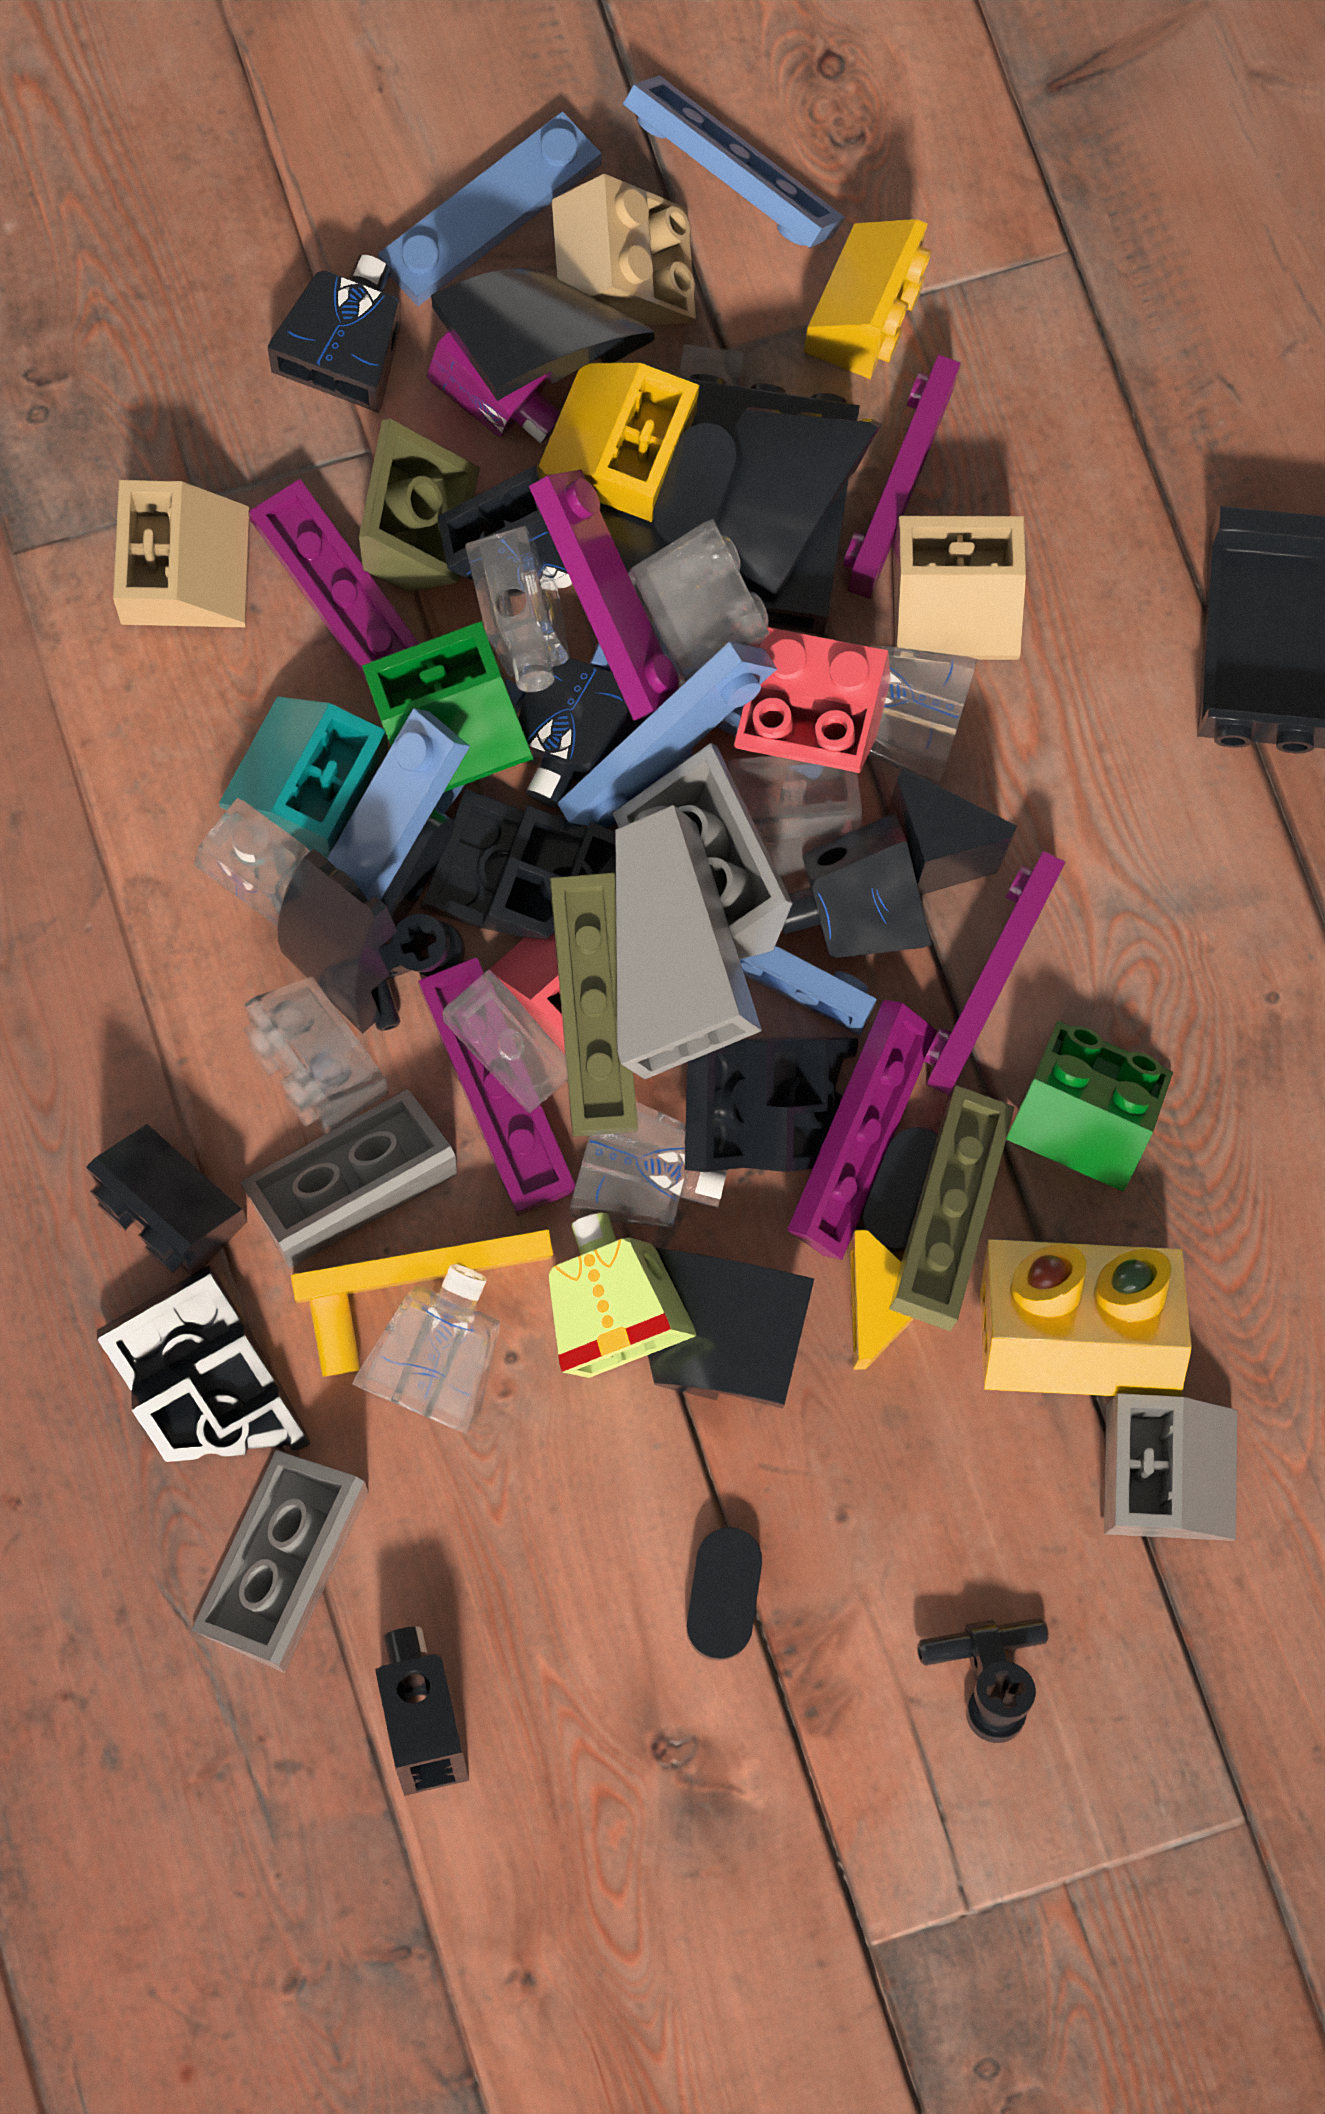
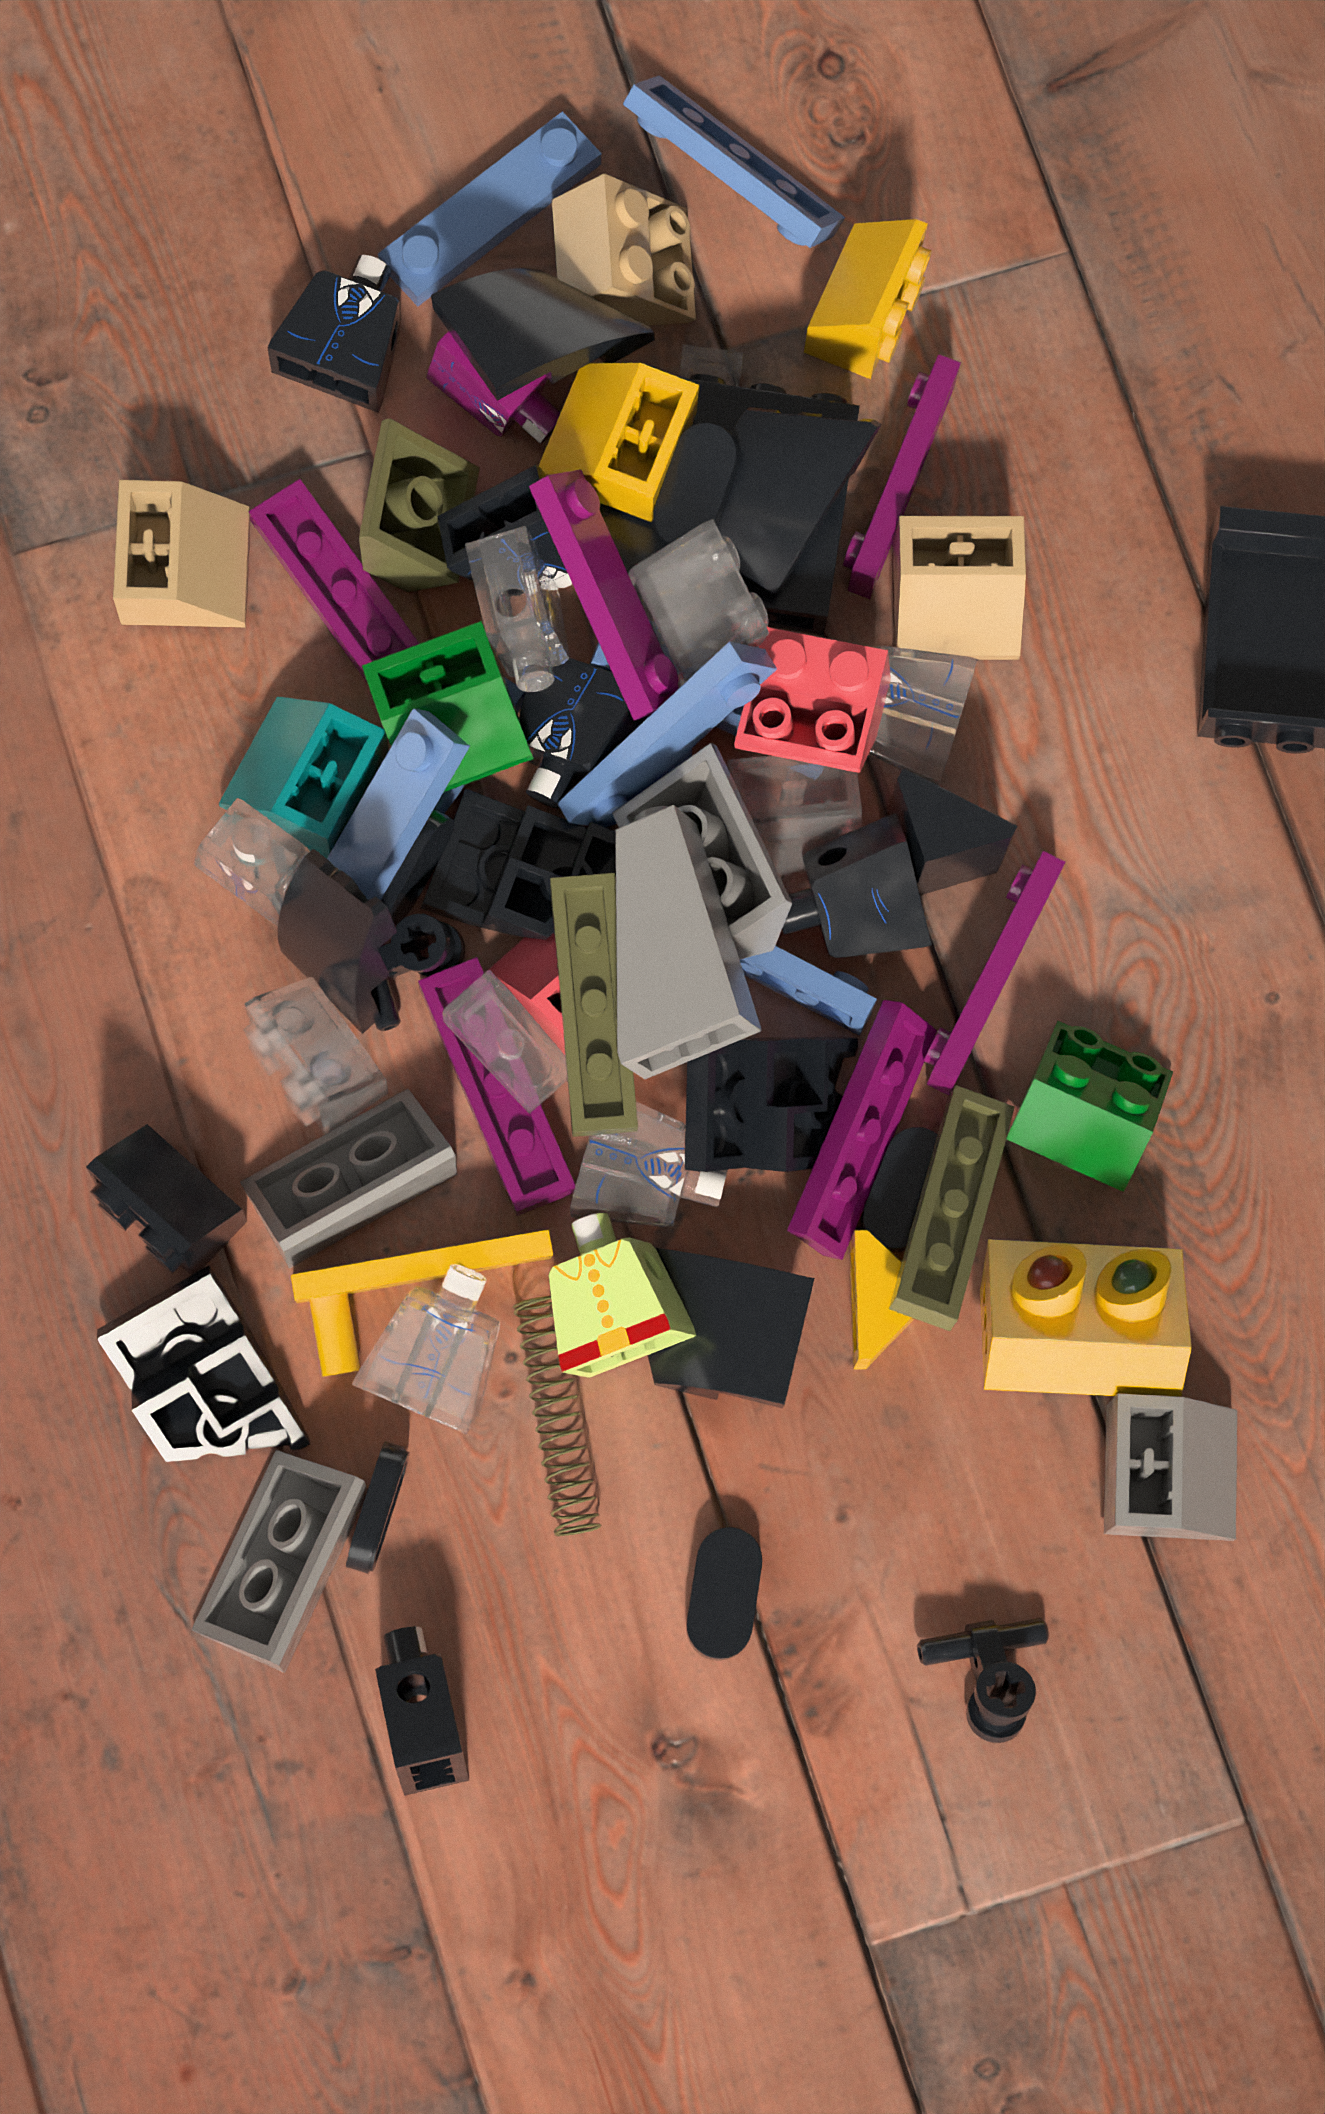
(378, 1507): none -> black tile
(573, 1501): none -> olive piece

